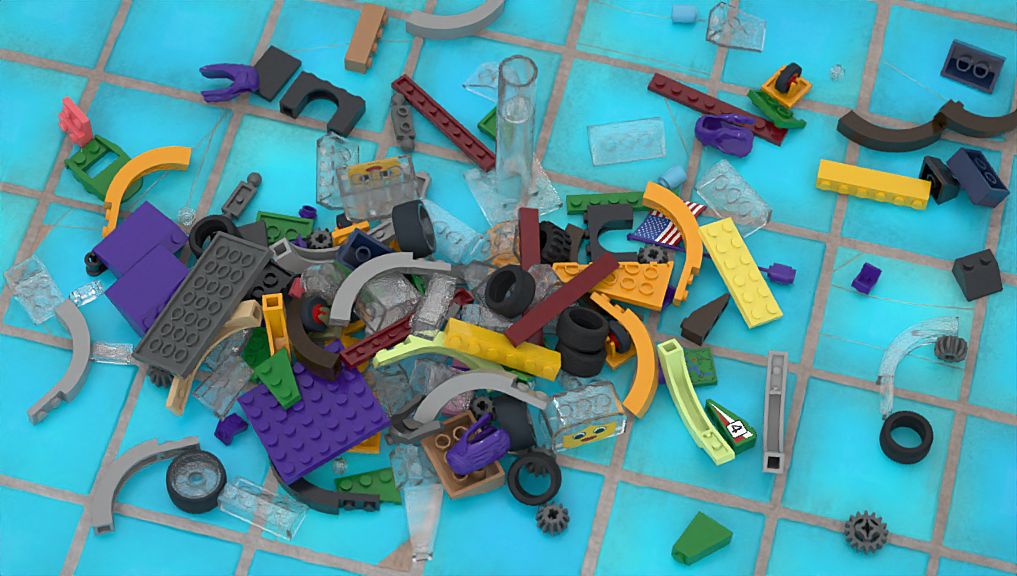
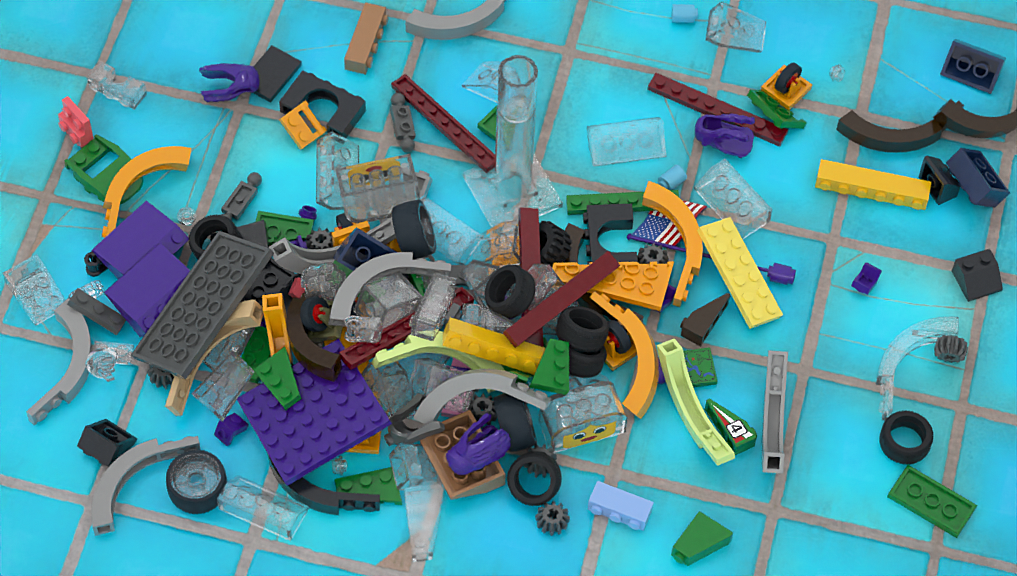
(96, 311): none -> dark grey plate
(102, 363): none -> clear piece
(105, 441): none -> black slope
(127, 93): none -> clear arch
(298, 128): none -> light orange plate
(365, 329): none -> clear piece
(553, 369): none -> green wing
(620, 506): none -> light blue brick
(873, 529): dark grey gear -> none
(932, 501): none -> green tile

